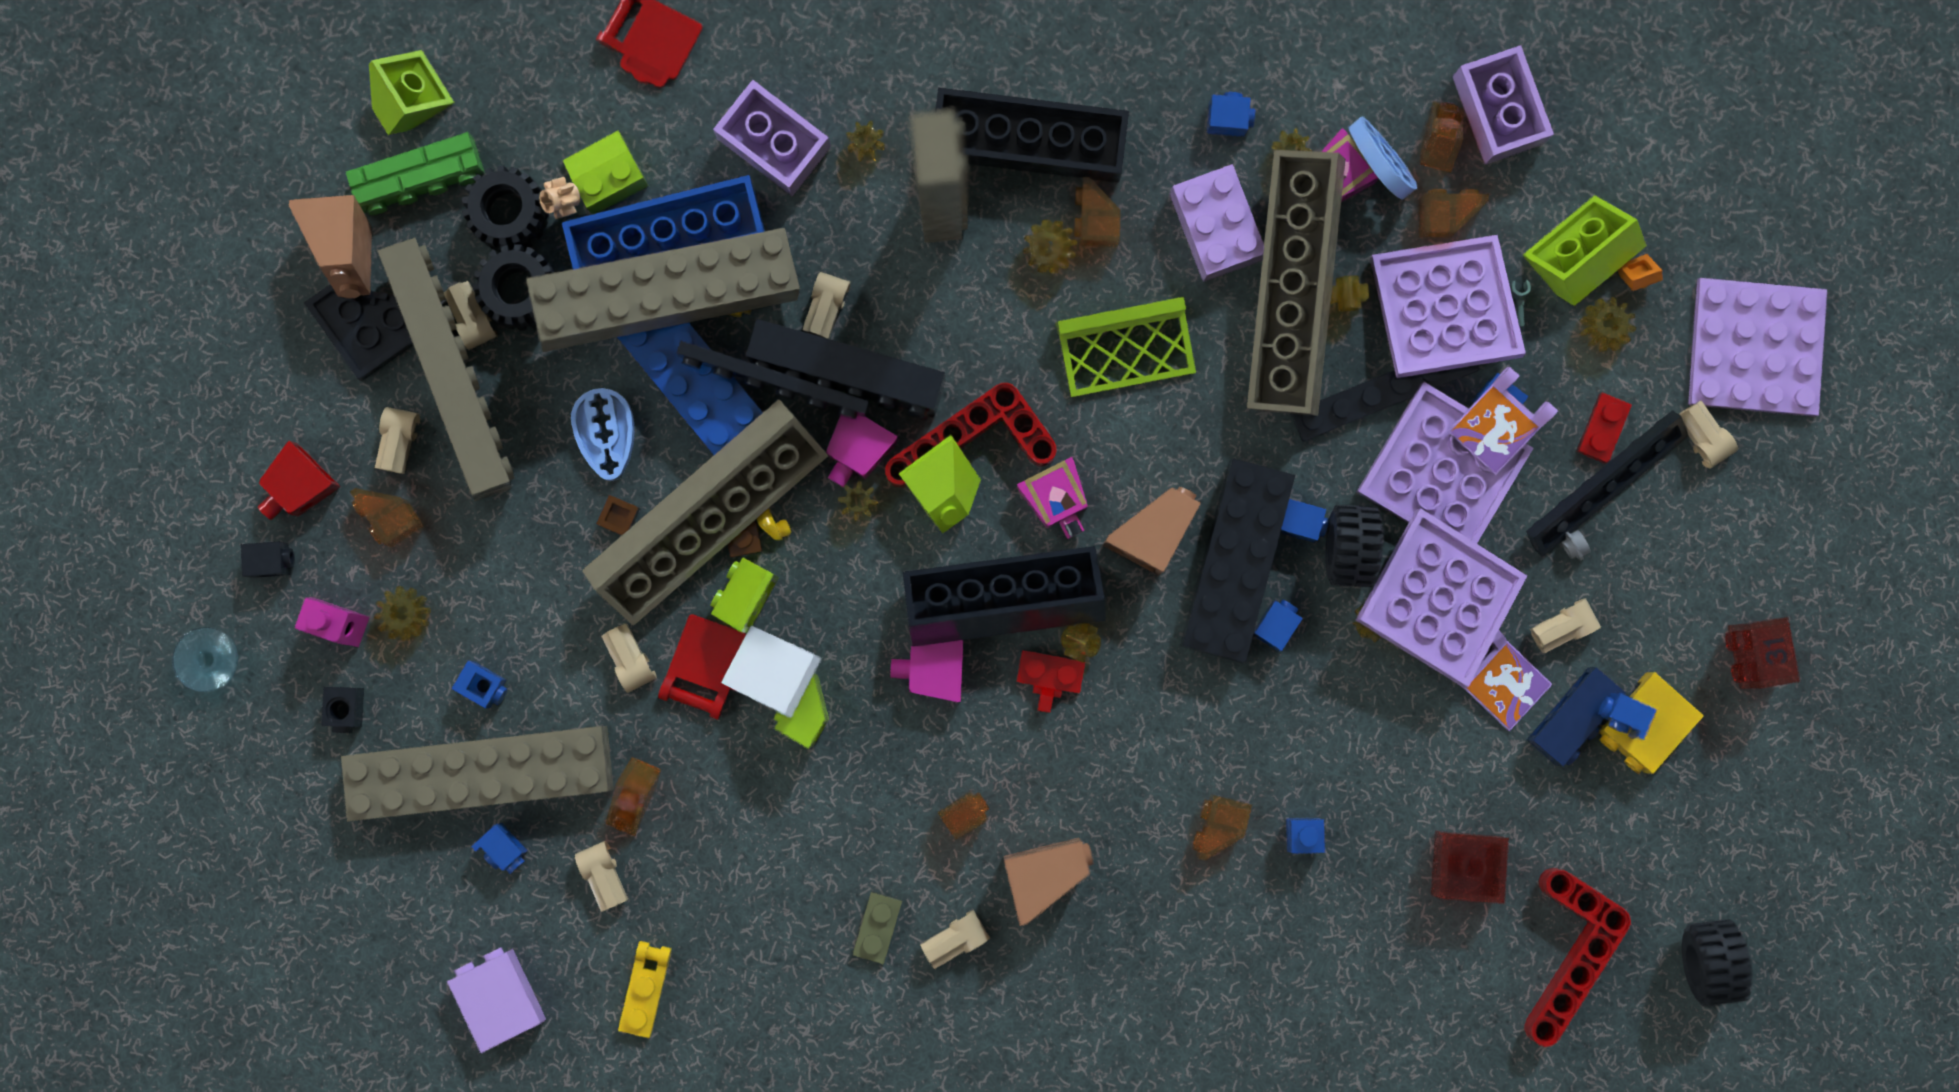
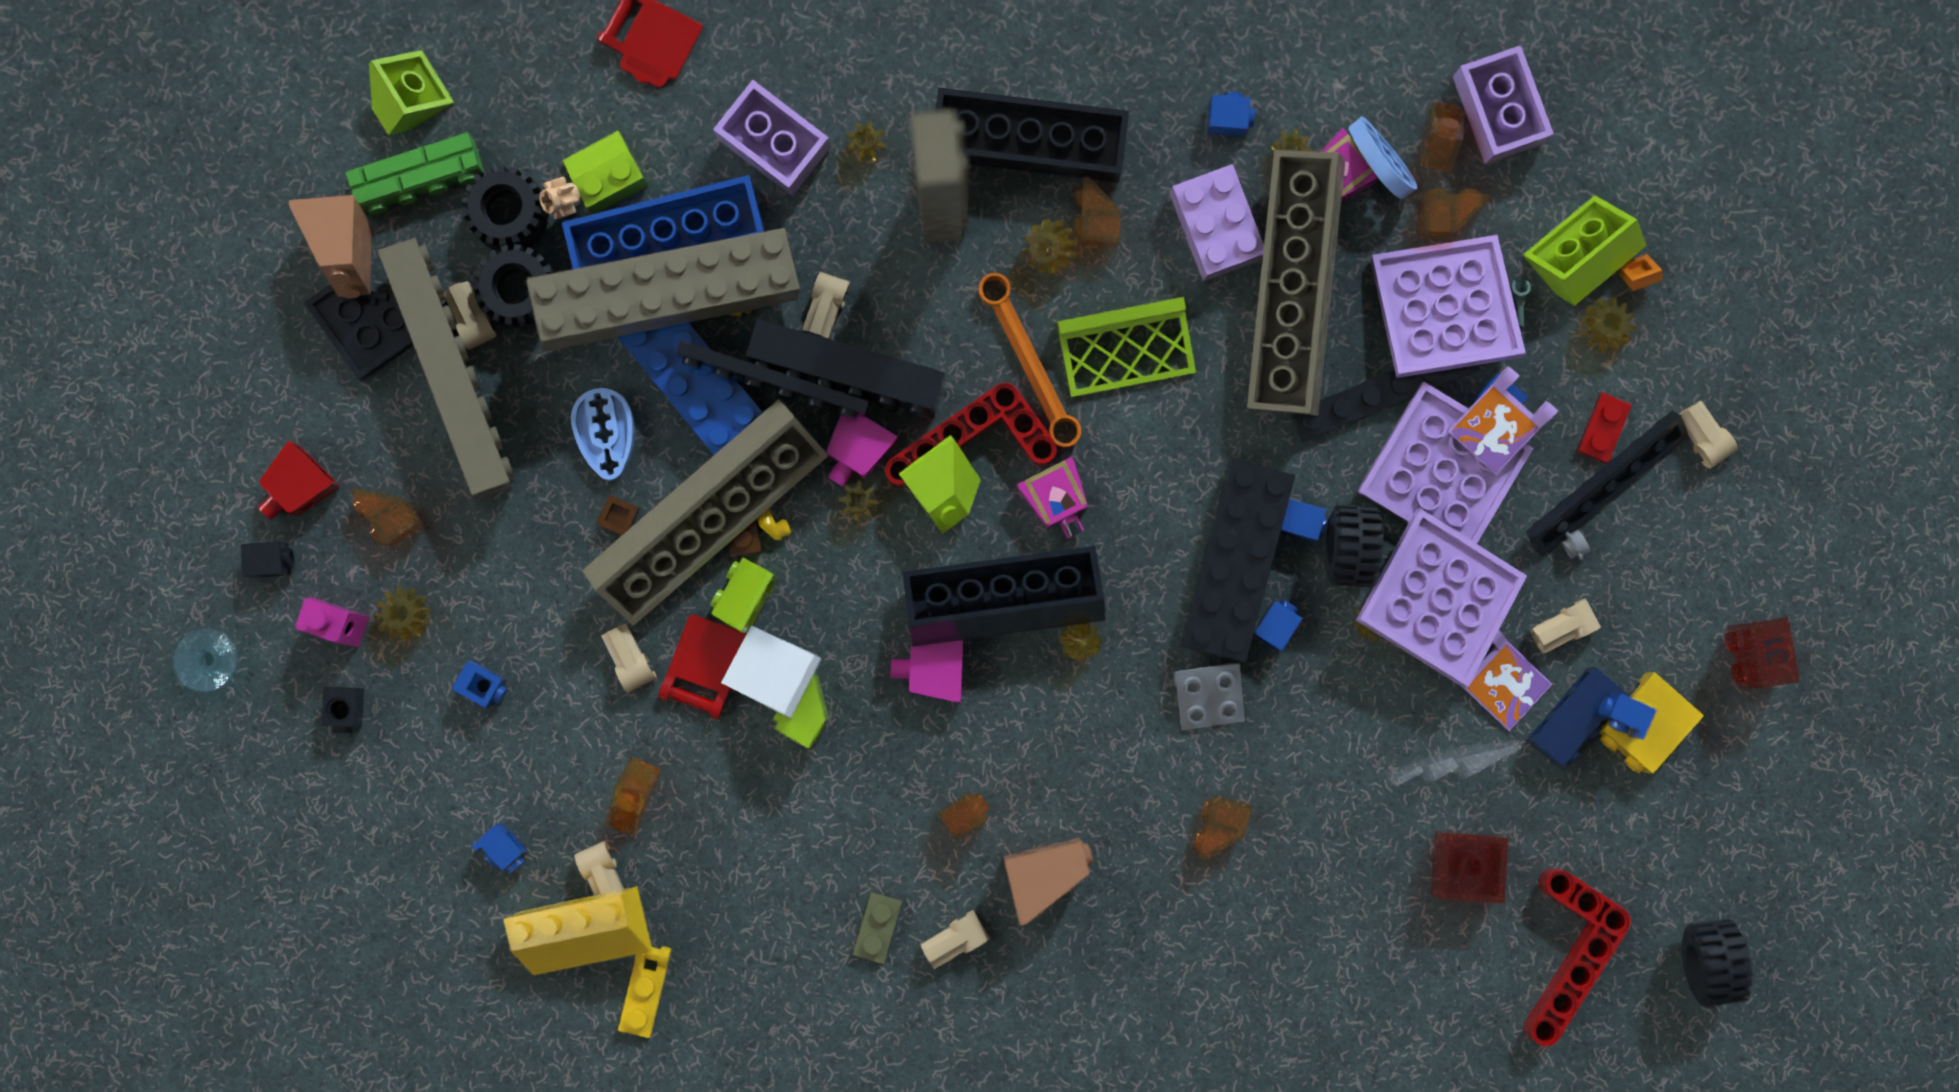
(397, 434): tan piece -> none
(477, 773): dark tan brick -> none
(495, 999): lavender brick -> none
(579, 931): none -> yellow slope
(1029, 359): none -> orange piece
(1050, 676): red hinge -> none
(1155, 531): nougat slope -> none
(1209, 696): none -> light grey hinge
(1305, 835): blue brick -> none
(1349, 293): clear yellow gear -> none
(1464, 760): none -> clear slope
(1757, 347): lavender plate -> none

